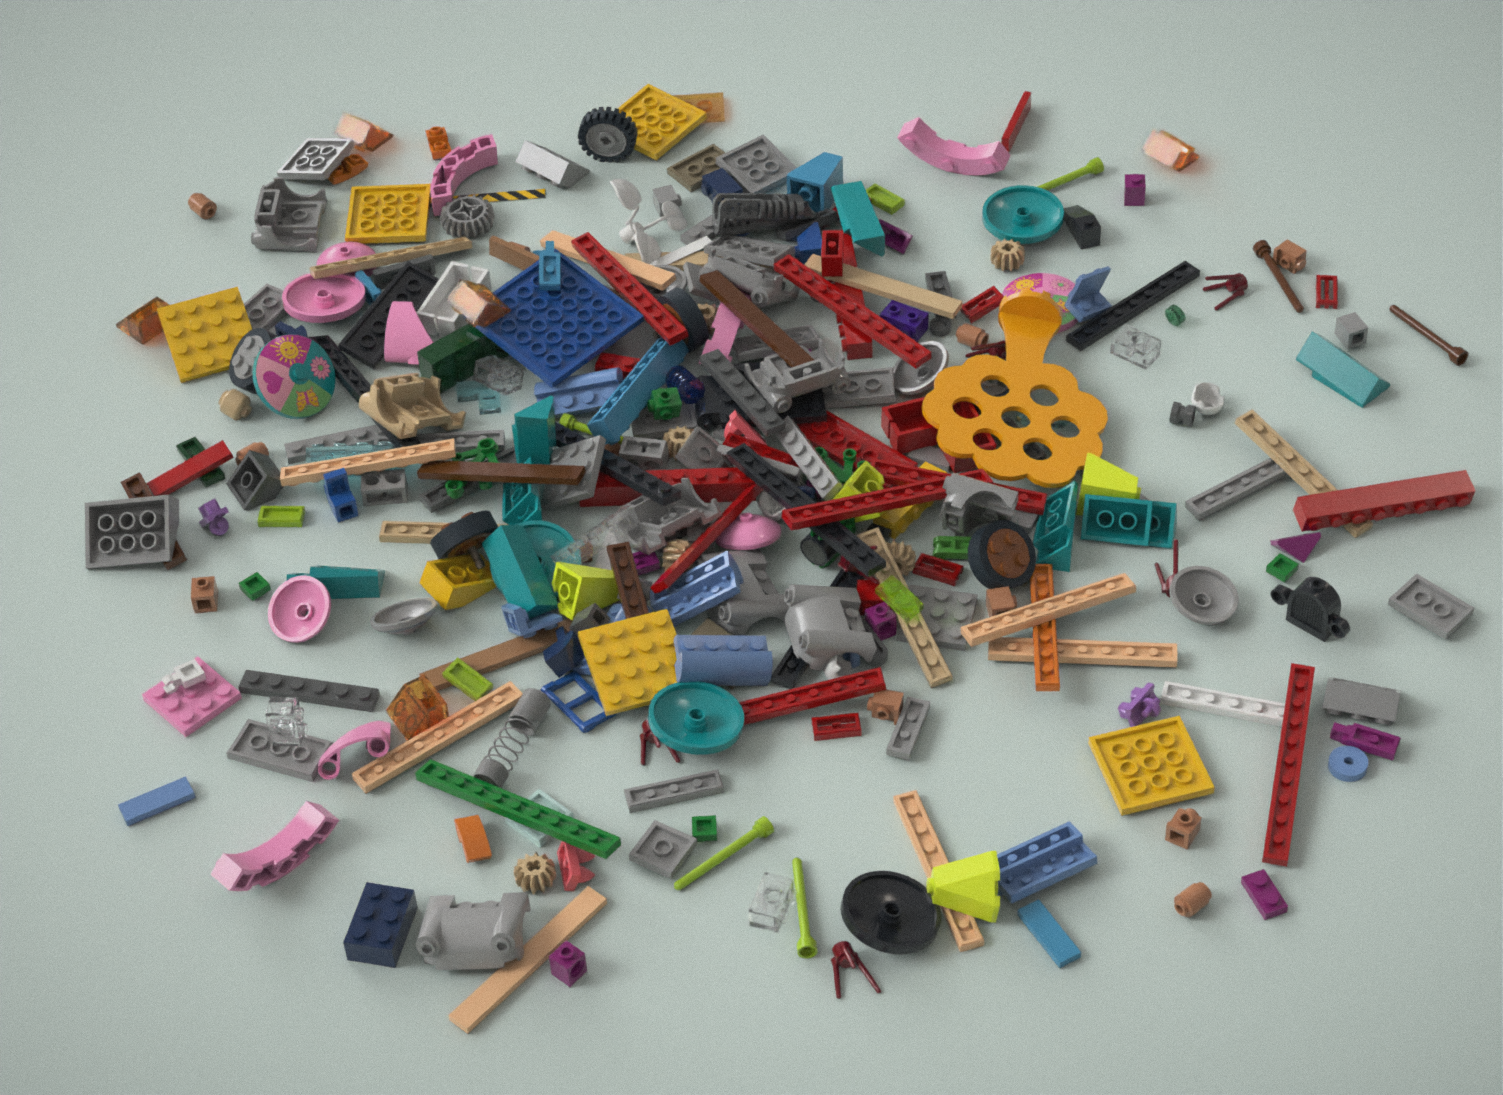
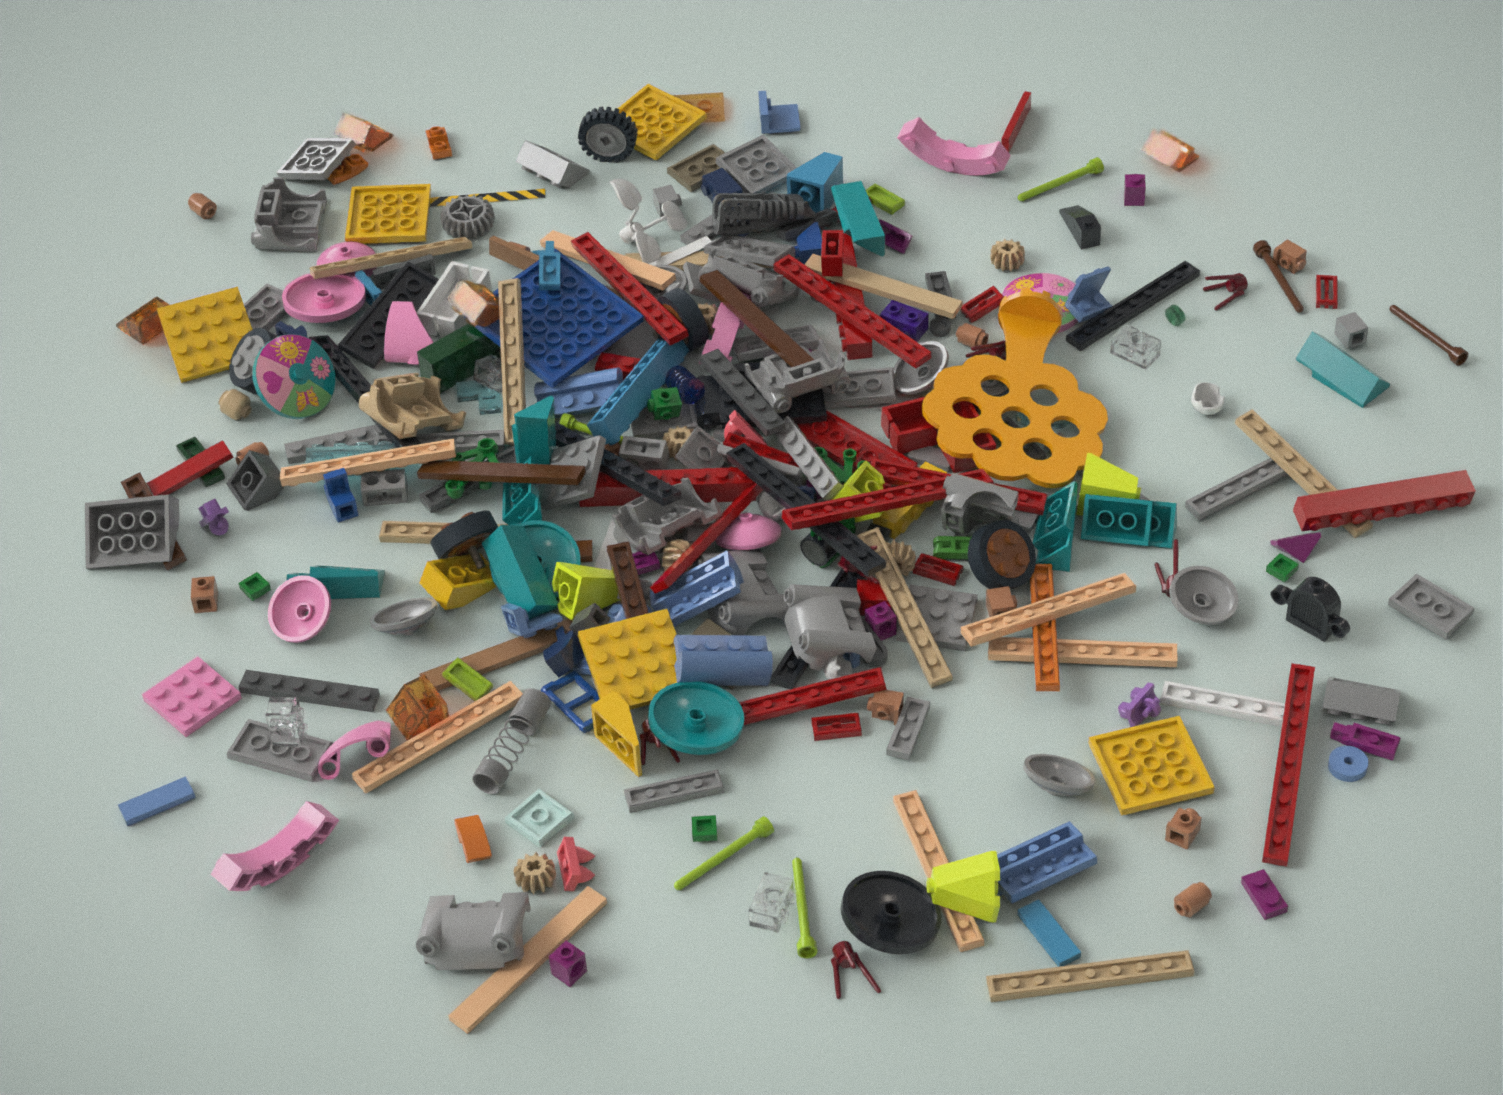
(185, 675): white plate -> none
(281, 516): lime tile -> none
(380, 925): dark blue brick -> none
(458, 166): bright pink brick -> none
(511, 353): none -> tan tile
(518, 809): green plate -> none
(597, 537): clear fence -> none
(616, 730): none -> yellow slope
(663, 849): light grey plate -> none
(777, 117): none -> medium blue bracket
(899, 598): clear neon green plate -> none
(1023, 214): teal dish -> none
(1058, 775): none -> light grey dish
(1089, 976): none -> tan tile
(1183, 414): dark grey wheel -> none

